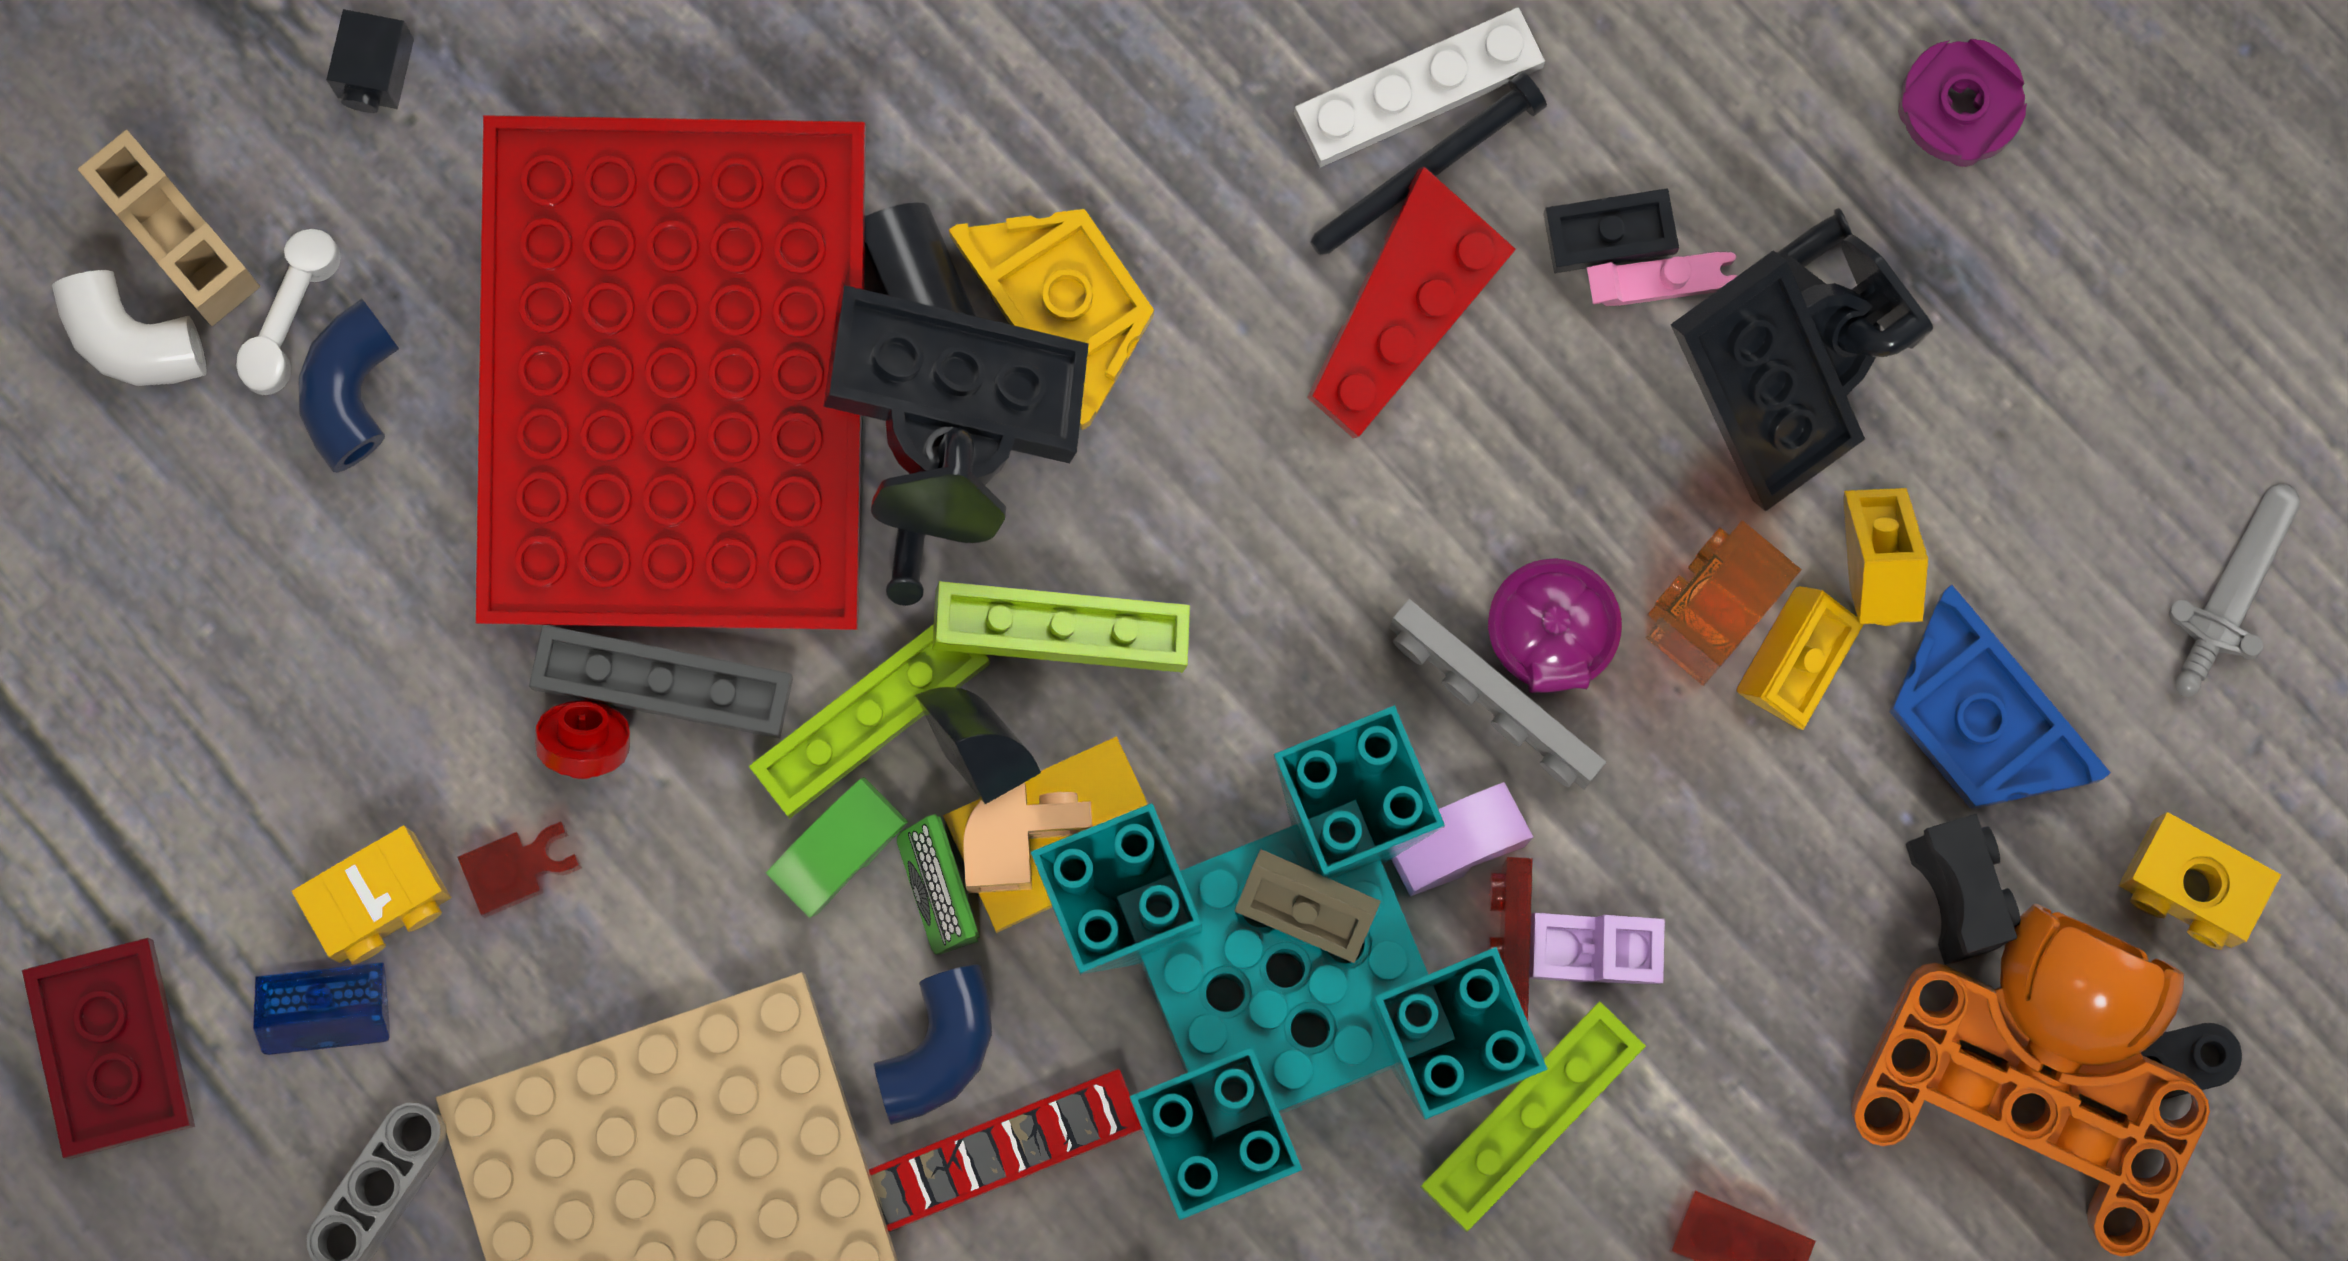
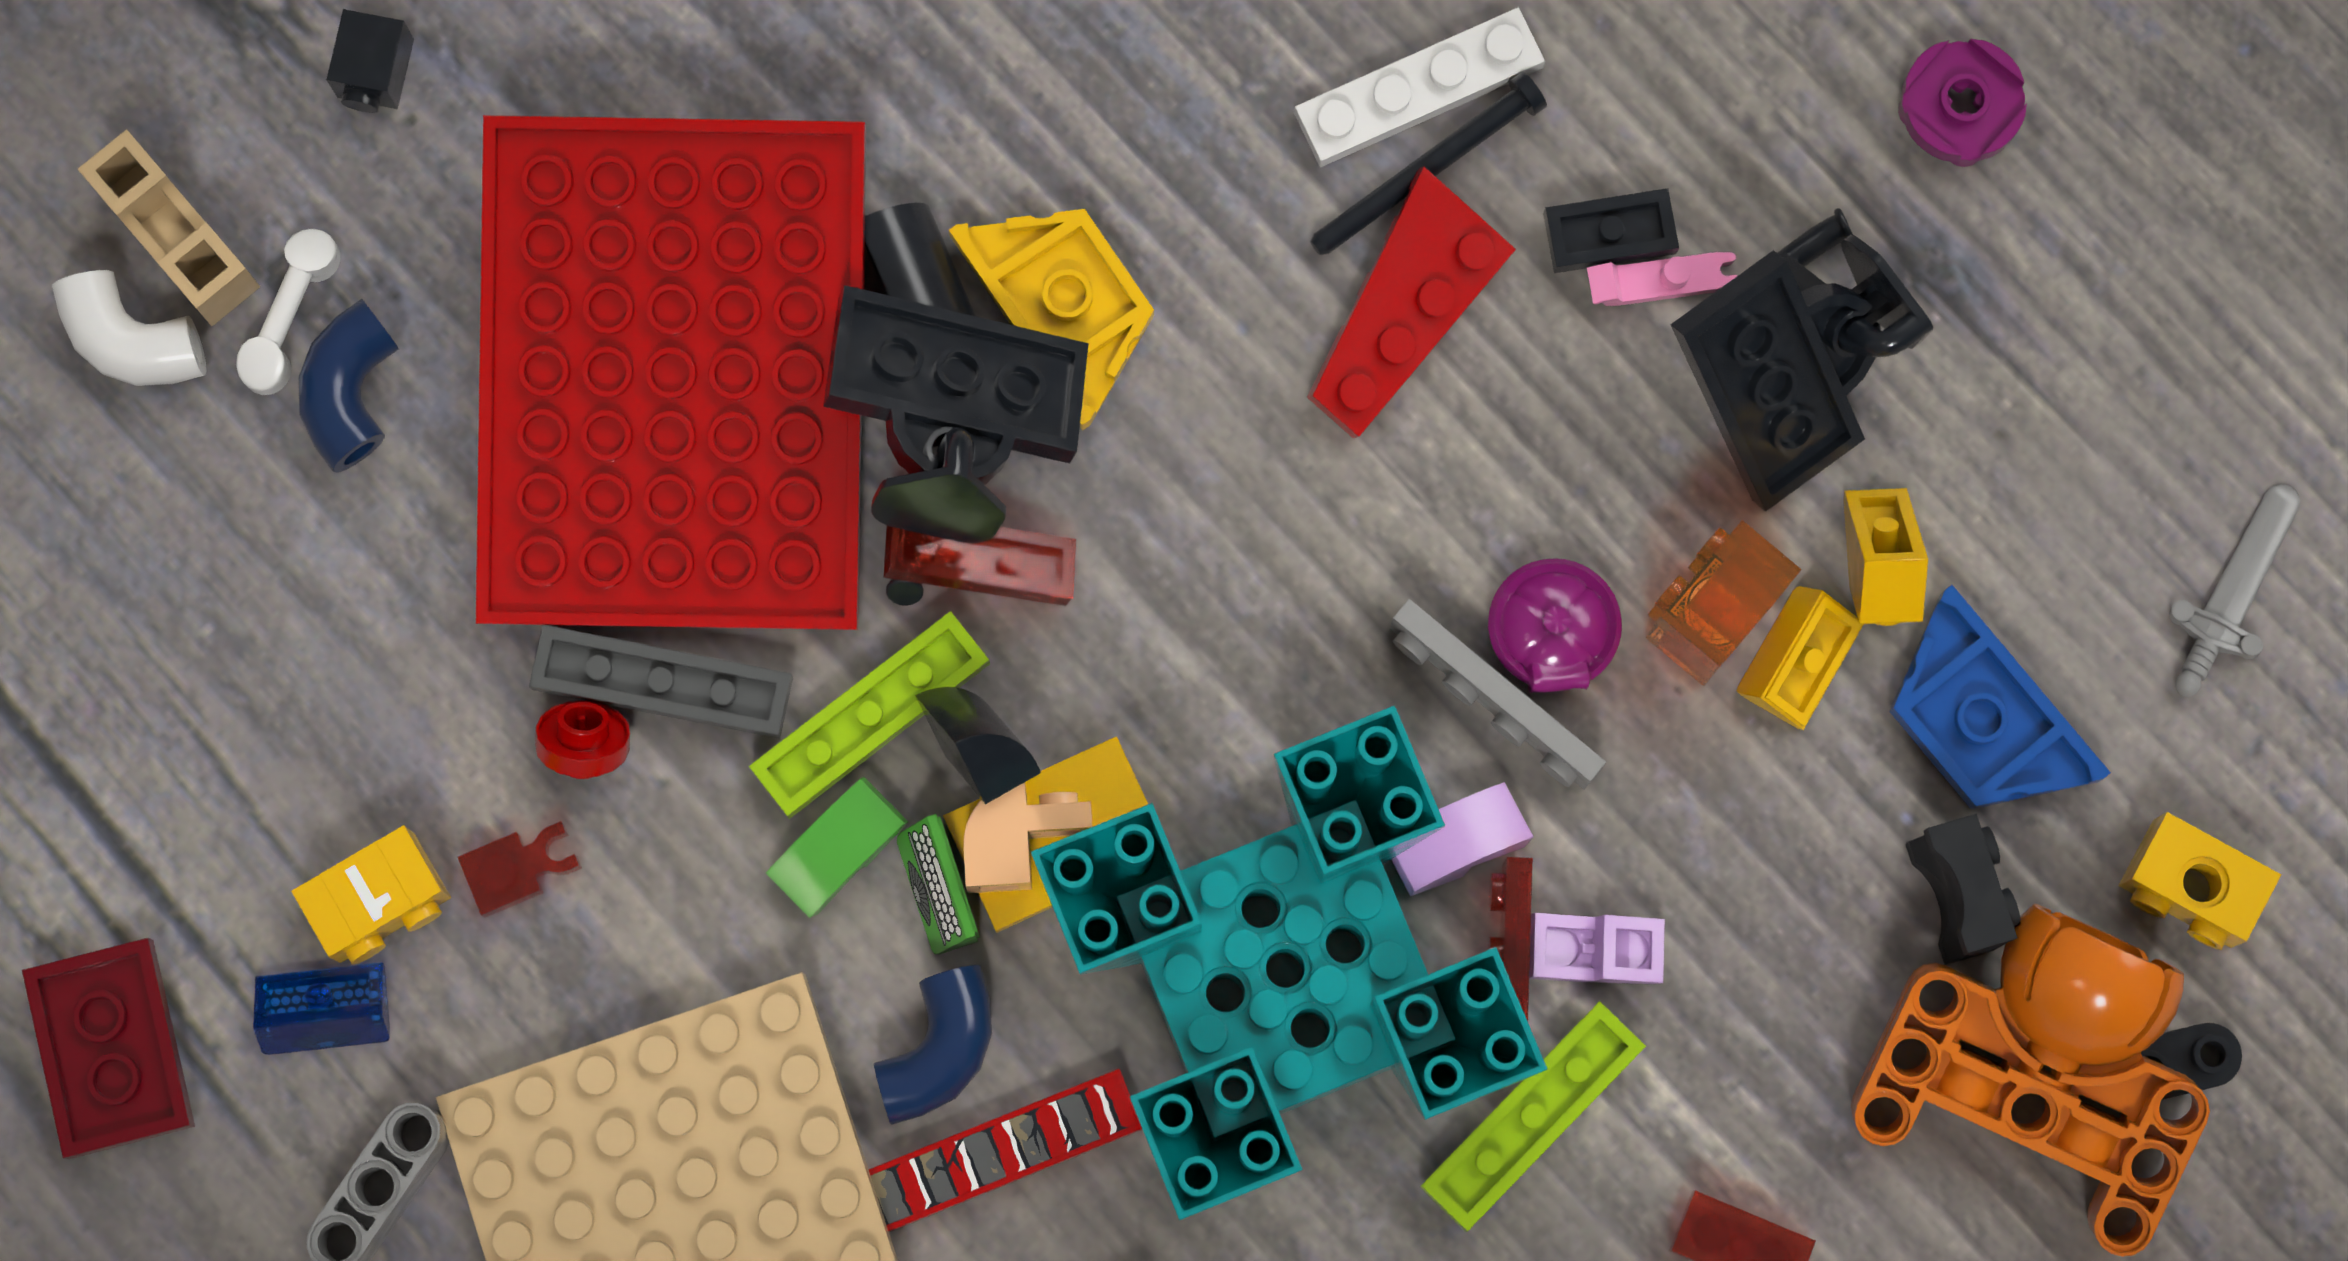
(1008, 565): none -> clear red plate
(1061, 627): lime plate -> none
(1307, 906): dark tan plate -> none

